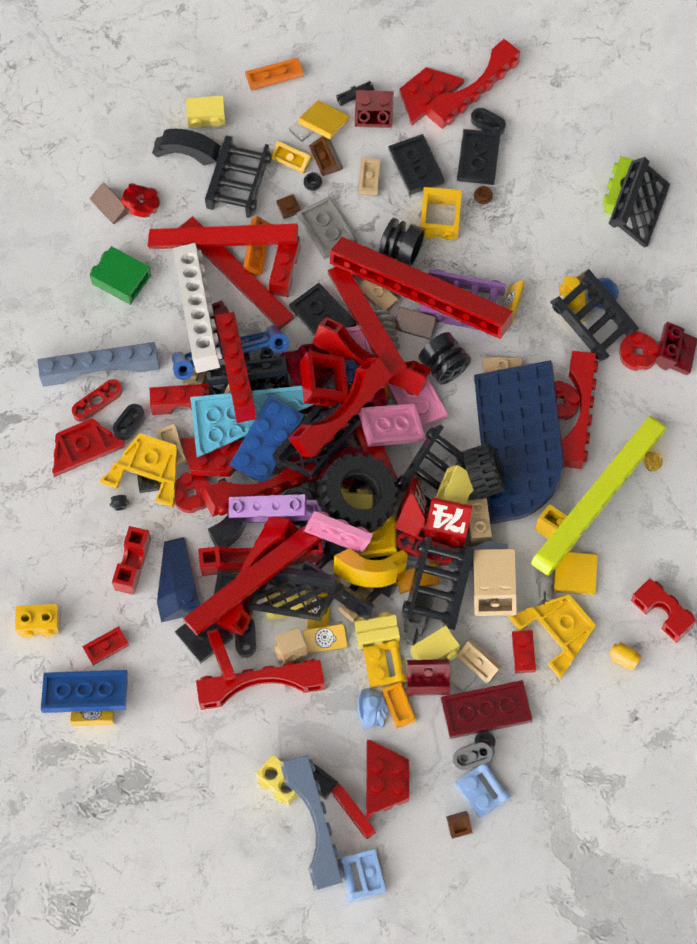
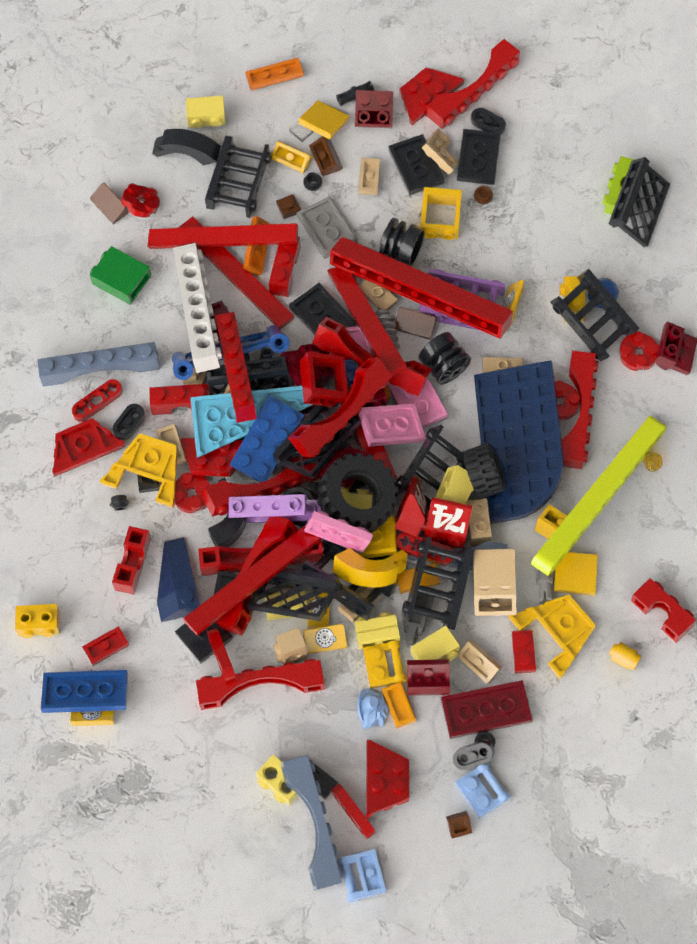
(249, 639): black plate -> none
(436, 149): none -> tan plate

